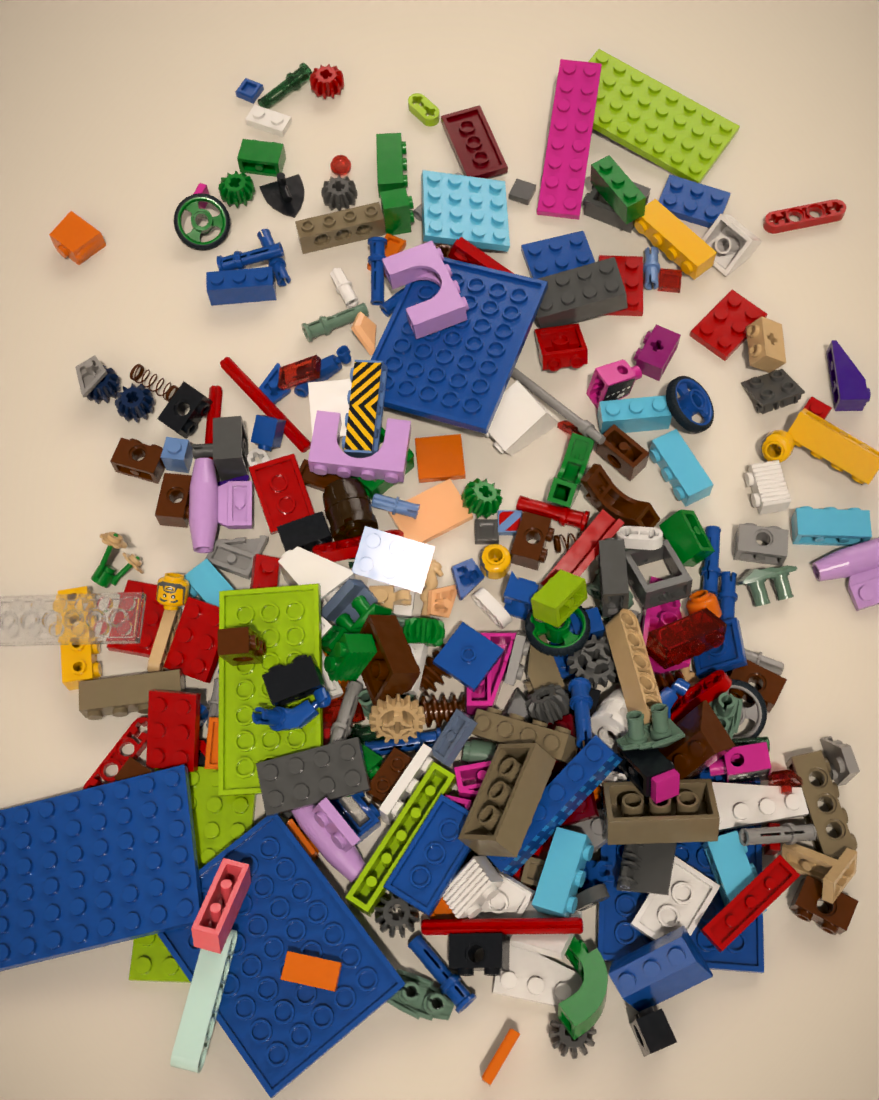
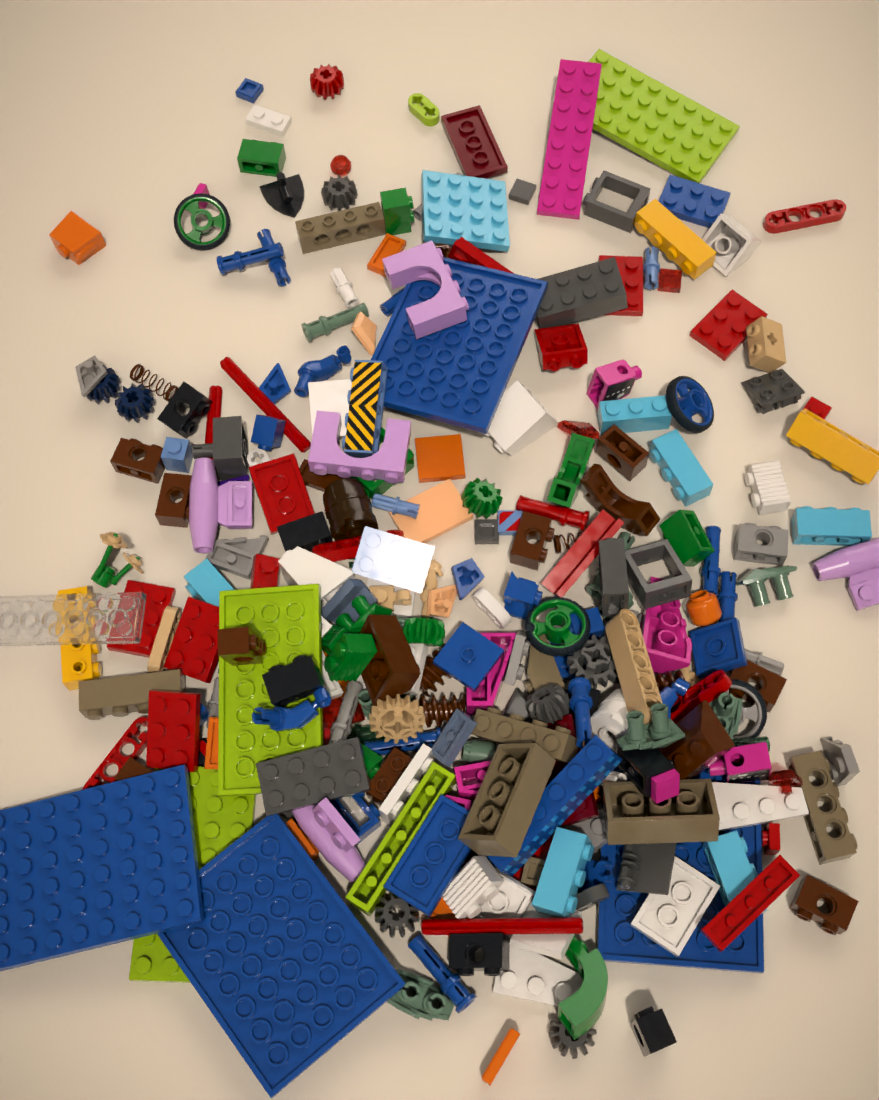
(172, 591): yellow head -> none
(202, 1007): light aqua beam -> none
(221, 905): coral brick -> none
(236, 189): green gear -> none
(241, 286): blue brick -> none
(291, 80): clear green pin -> none
(299, 372): clear red tile -> none
(311, 971): orange tile -> none
(377, 253): blue pin -> none
(391, 162): green brick -> none
(495, 561): yellow head -> none
(557, 254): blue plate -> none
(559, 598): lime brick -> none
(584, 426): light grey bar -> none
(618, 189): green brick -> none
(641, 537): white beam -> none
(657, 351): magenta brick -> none
(659, 970): blue slope -> none
(685, 638): clear red brick -> none
(777, 446): yellow head -> none
(802, 833): light grey pin -> none
(832, 872): tan bracket -> none
(846, 381): dark purple slope -> none

